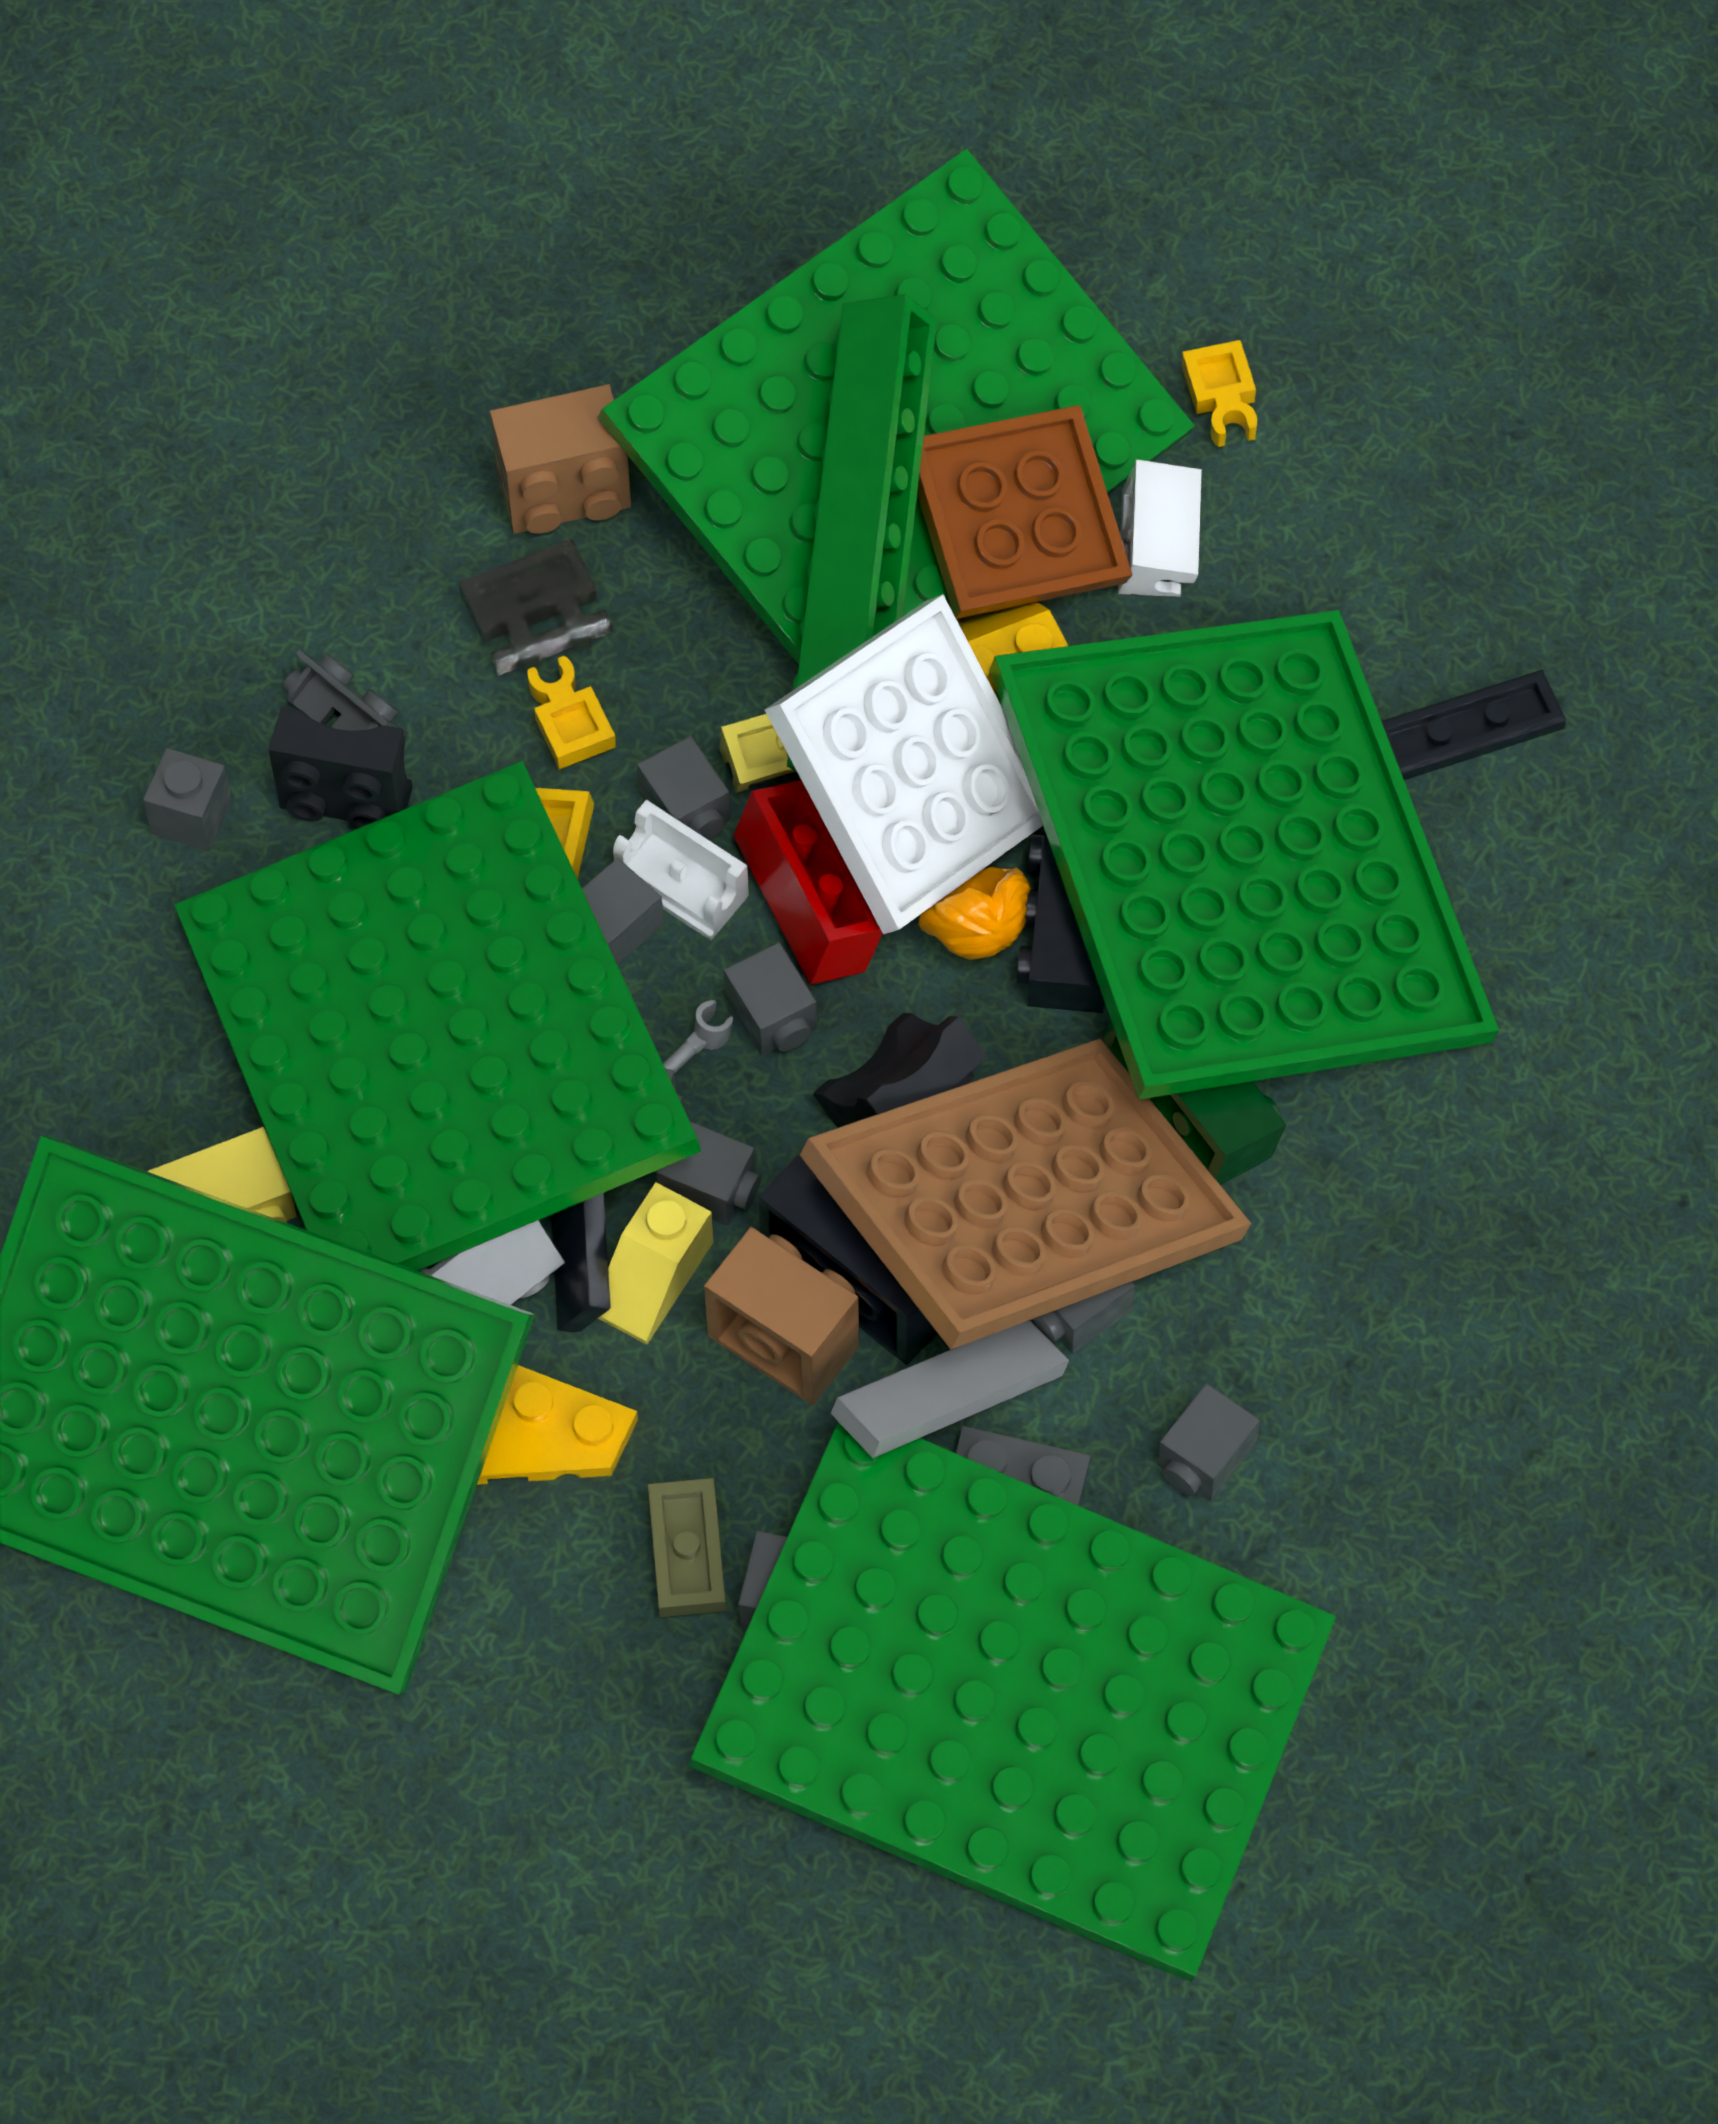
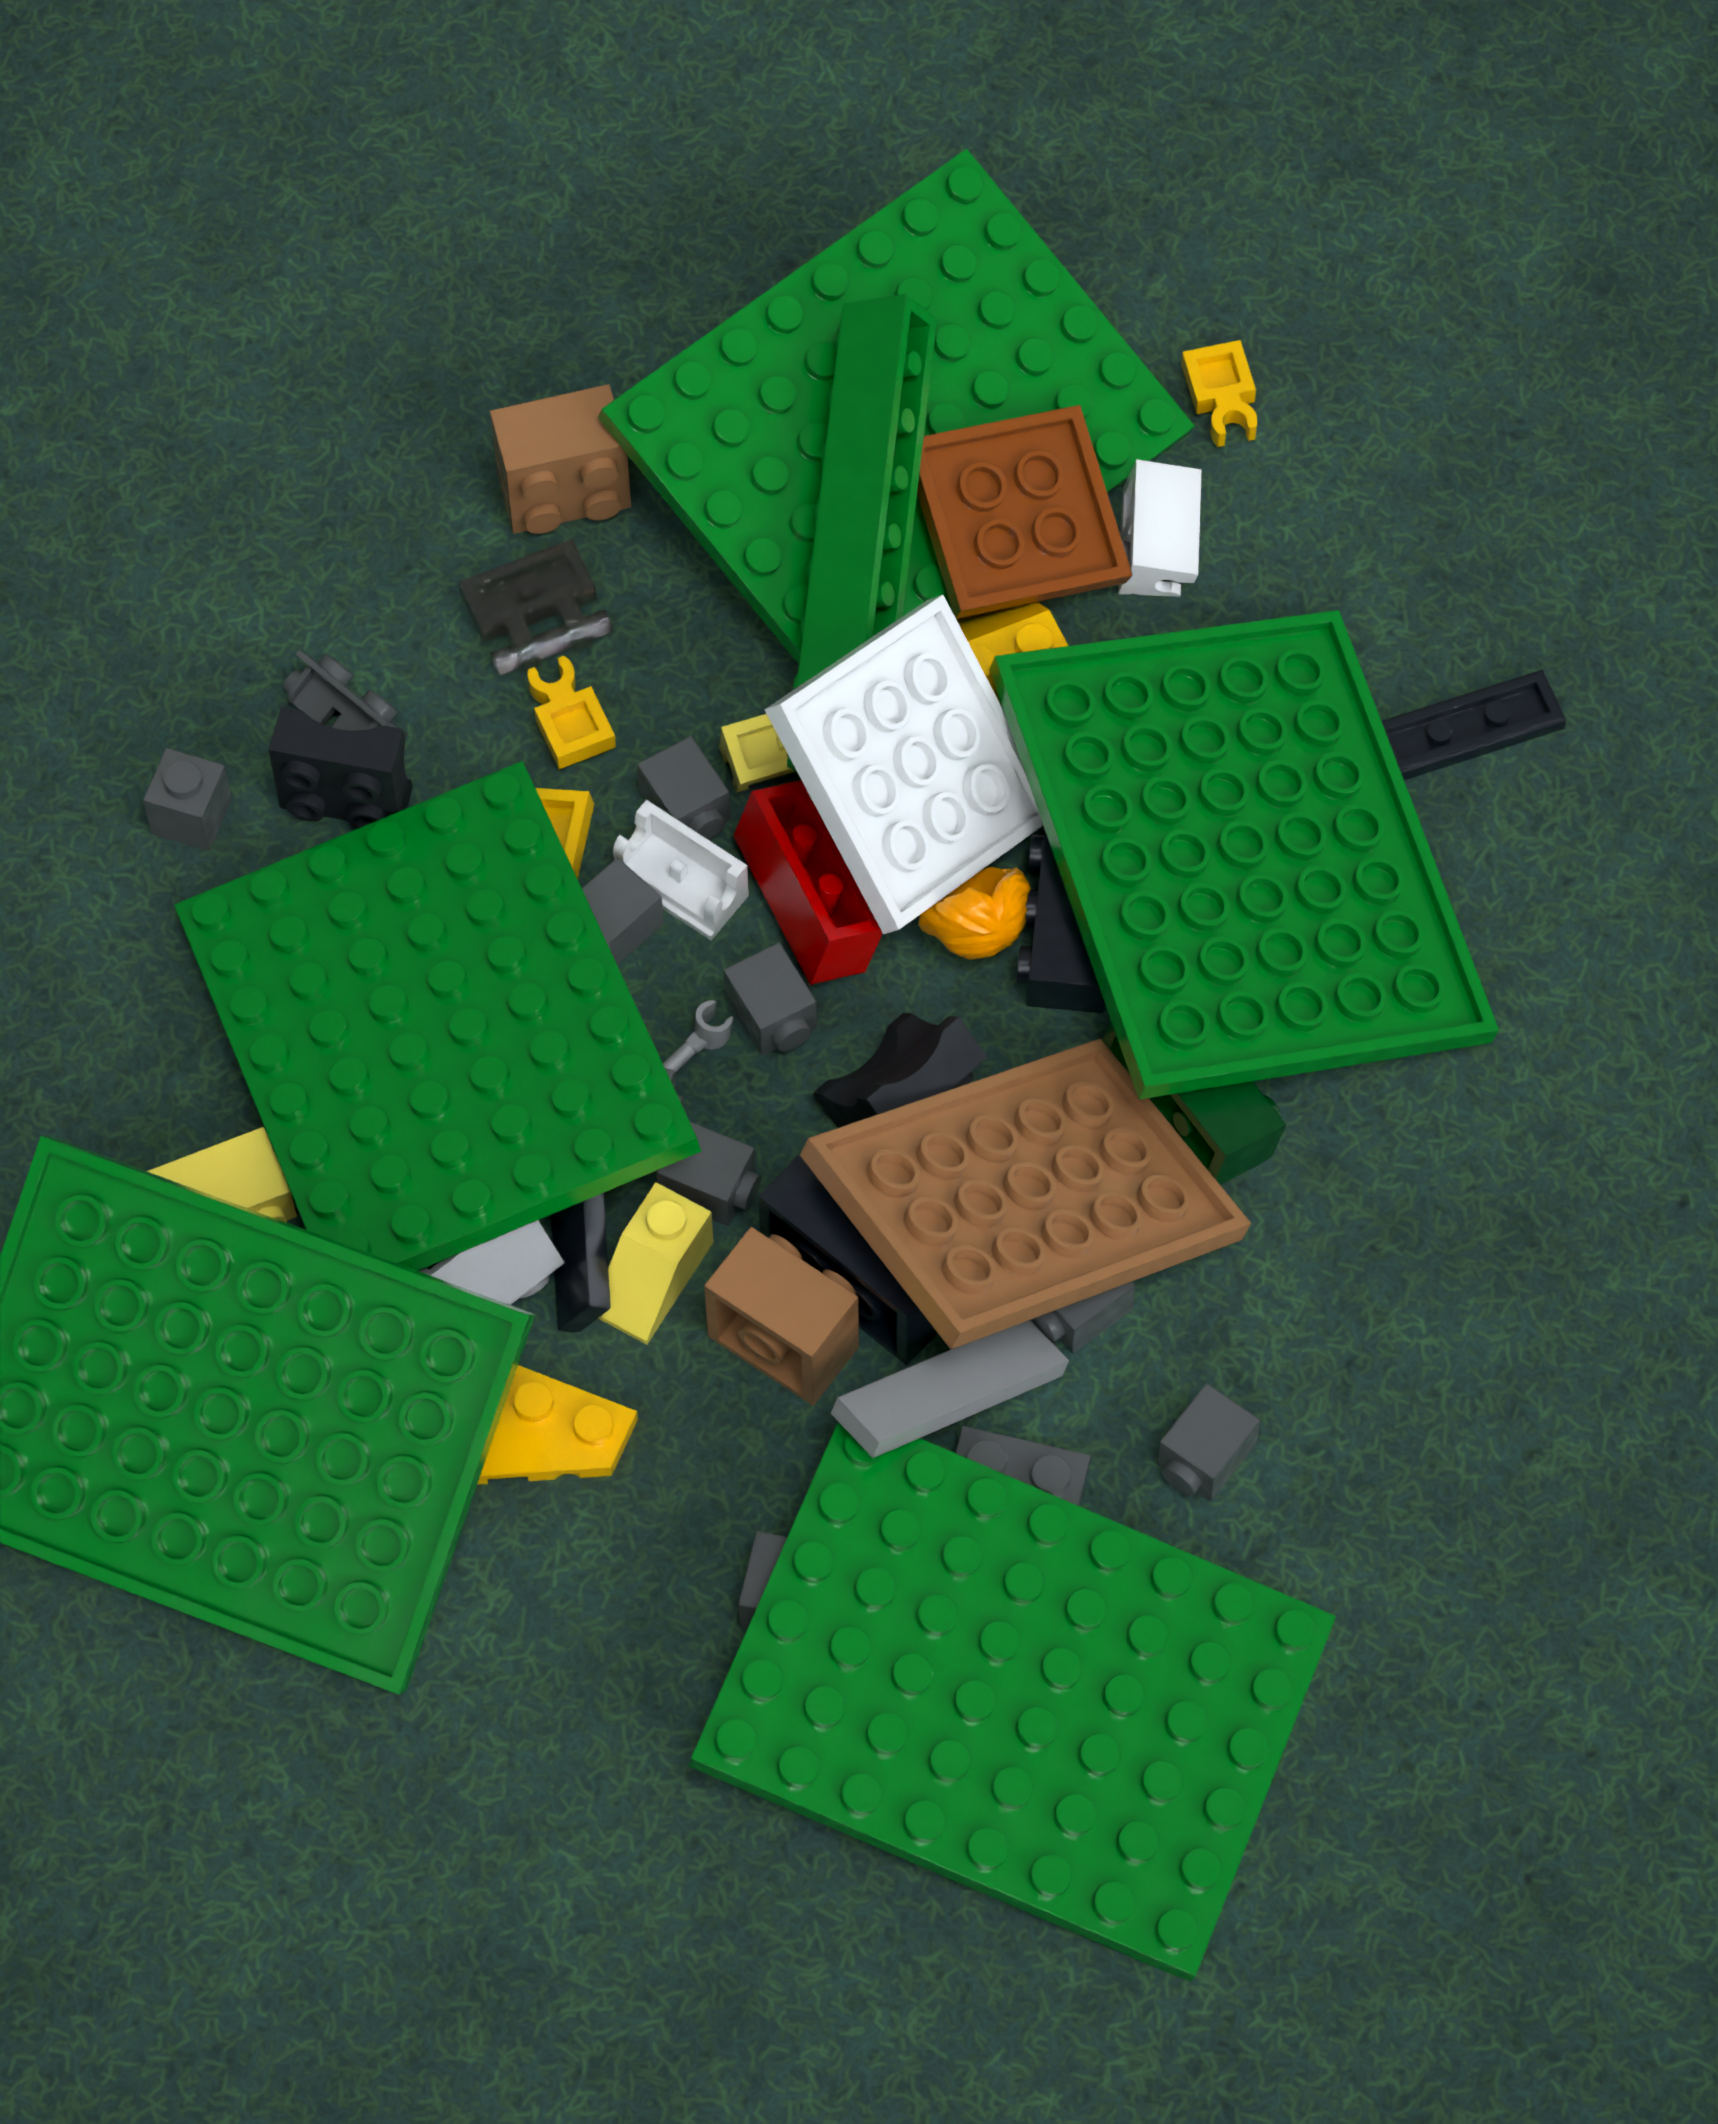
(686, 1547): olive plate -> none

